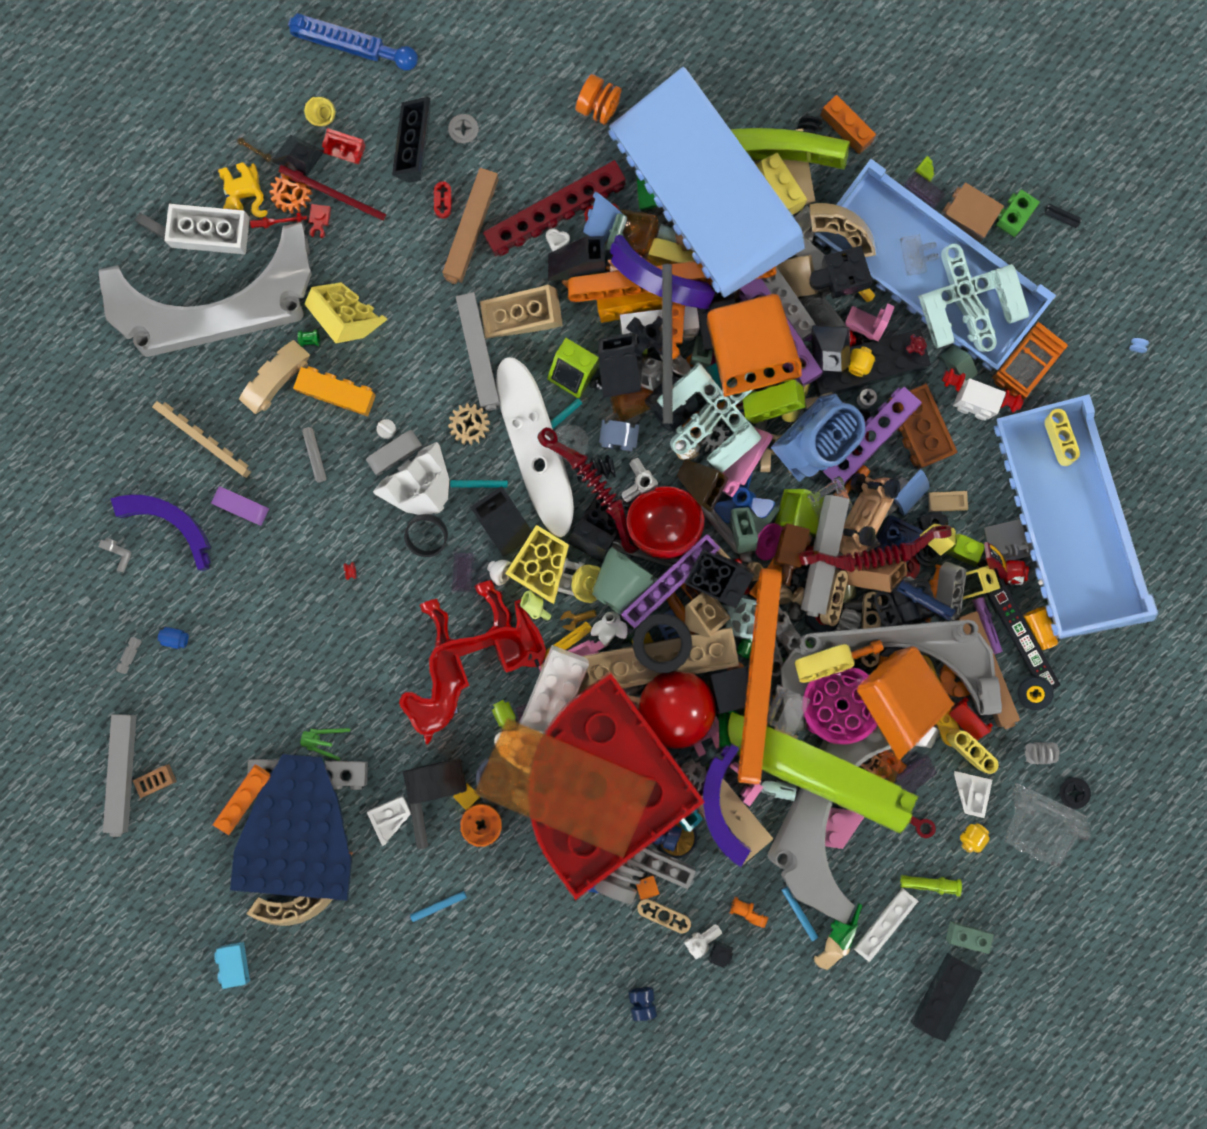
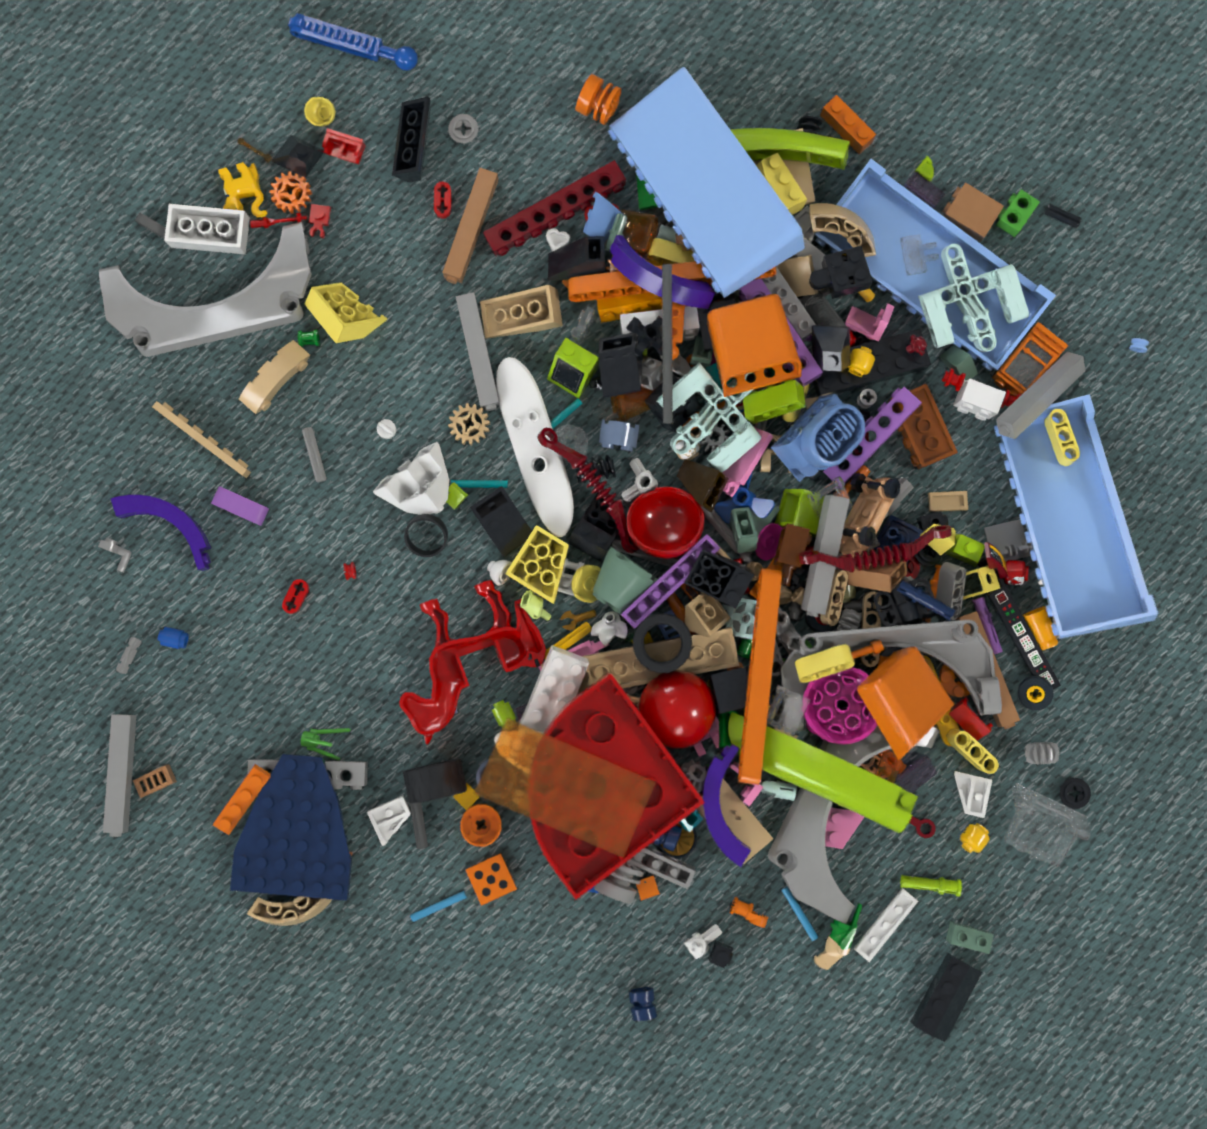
(232, 965): medium azure piece -> none
(298, 177): dark red bar -> none
(299, 598): none -> red beam
(333, 391): light orange brick -> none
(393, 452): light grey beam -> none
(455, 496): none -> lime tile
(463, 572): clear purple panel -> none
(491, 879): none -> orange tile
(585, 320): none -> clear plate
(679, 917): tan beam -> none
(912, 492): medium blue slope -> none
(1040, 395): none -> light grey brick

